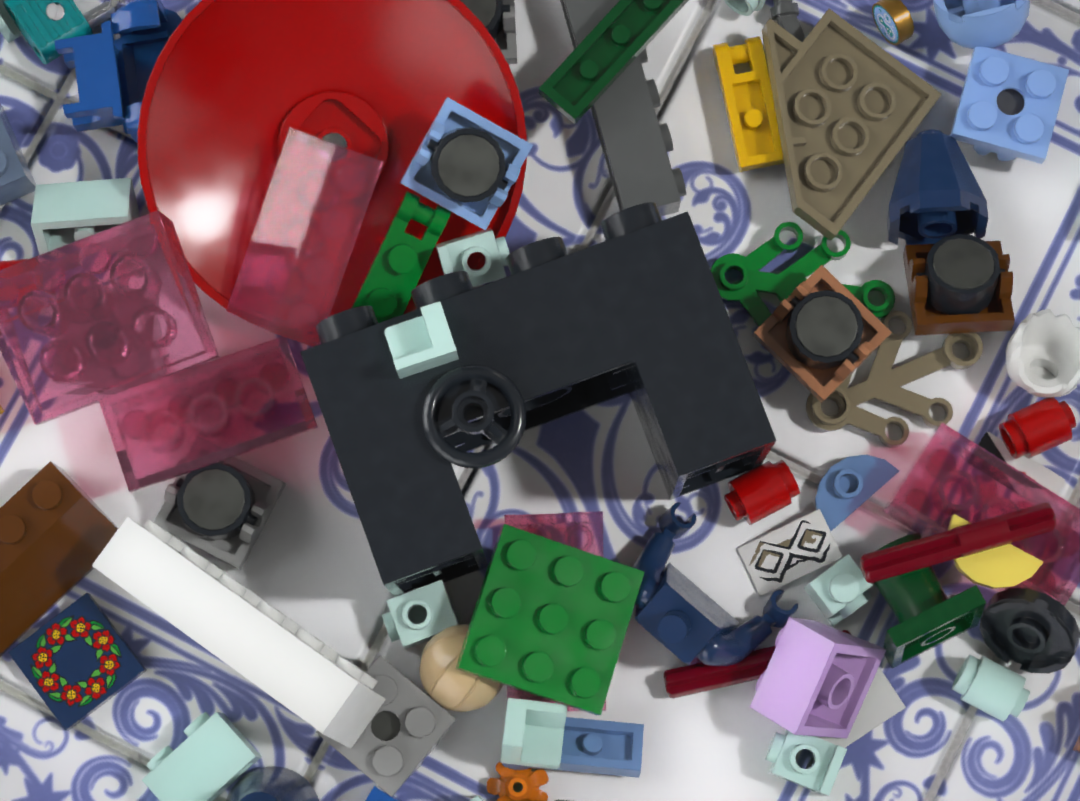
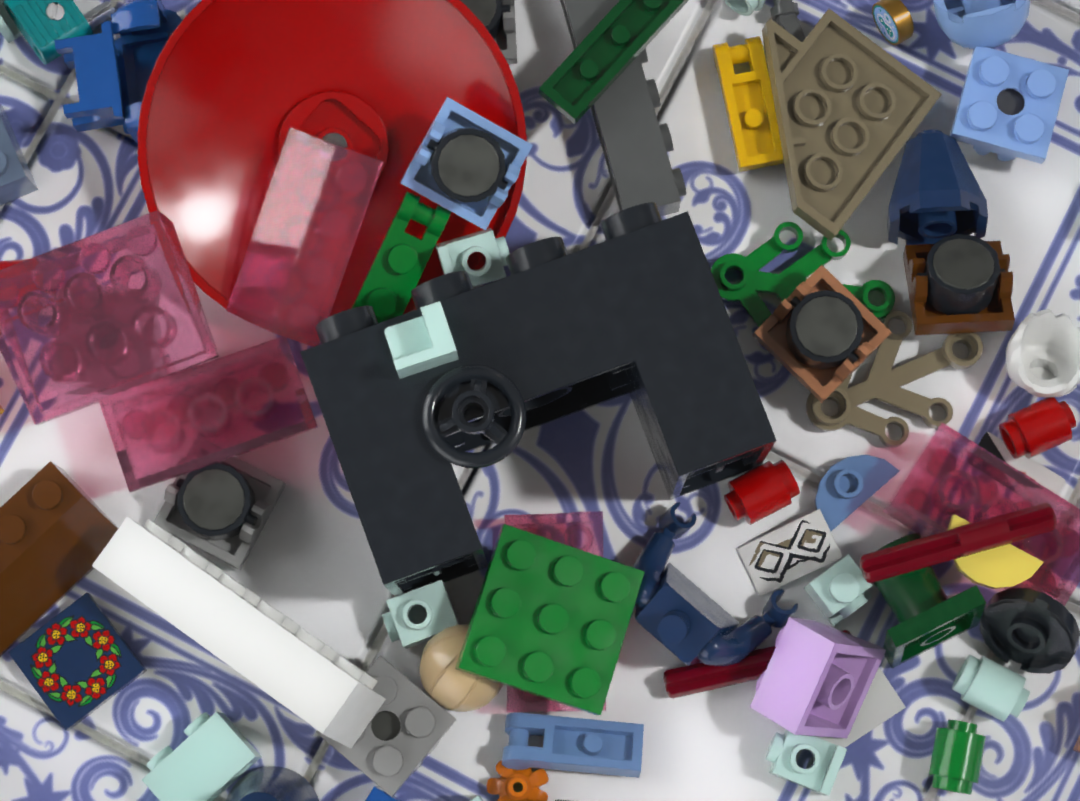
(80, 209): light aqua brick -> none
(533, 733): light aqua panel -> none
(957, 757): none -> green brick

